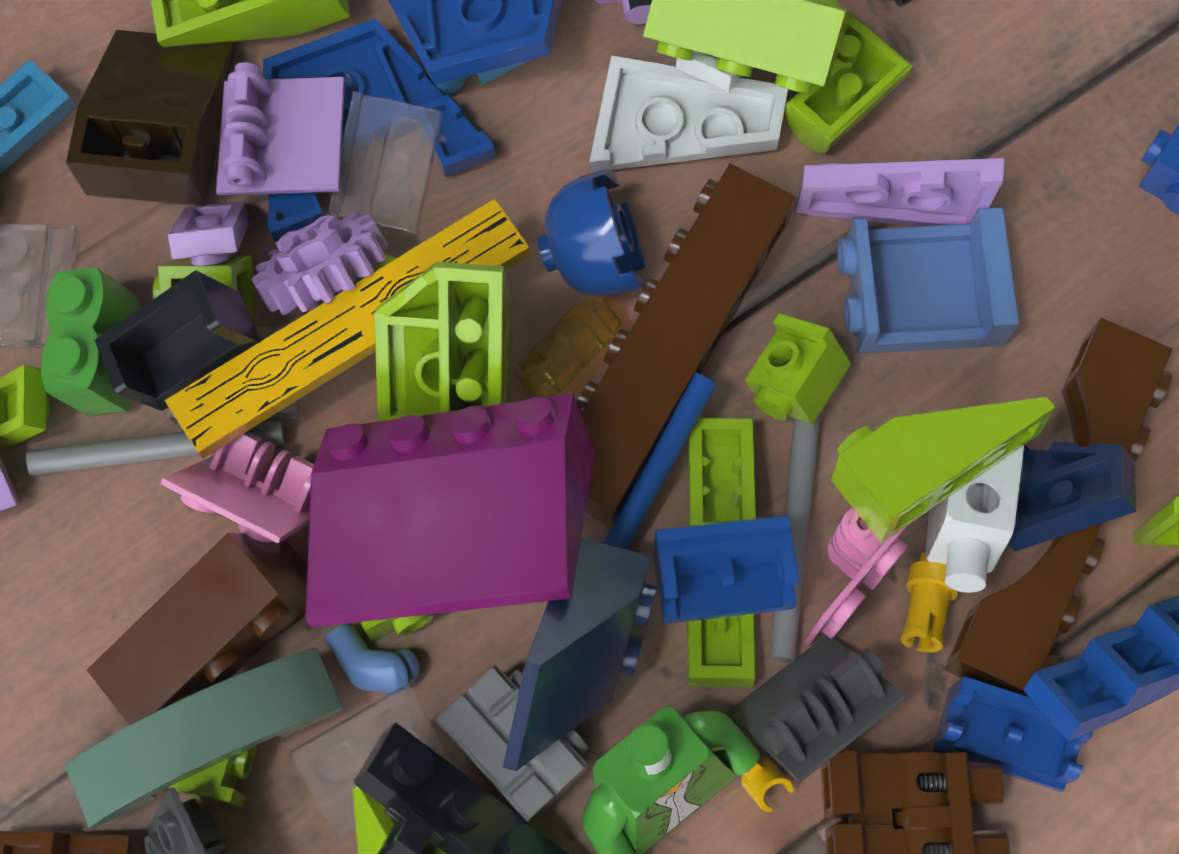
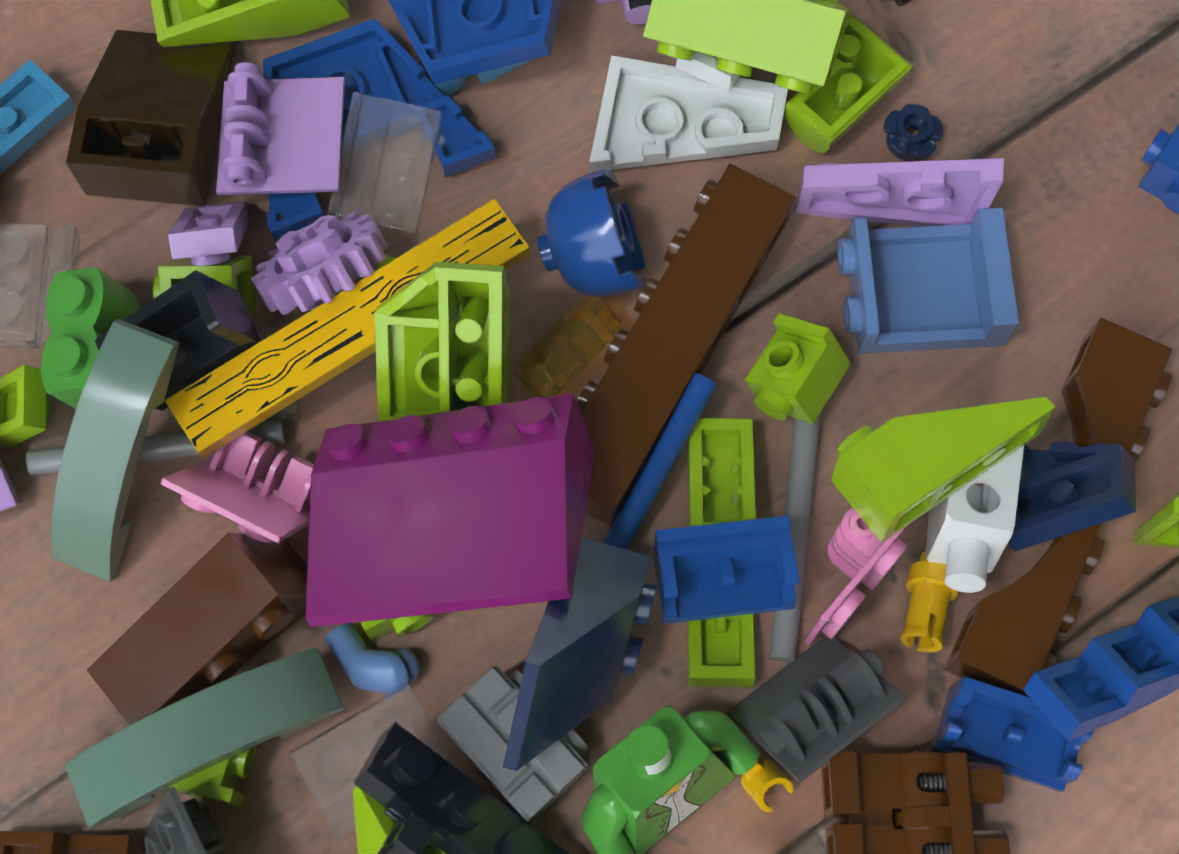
(105, 446): none -> sand green slope
(907, 145): none -> dark blue plate

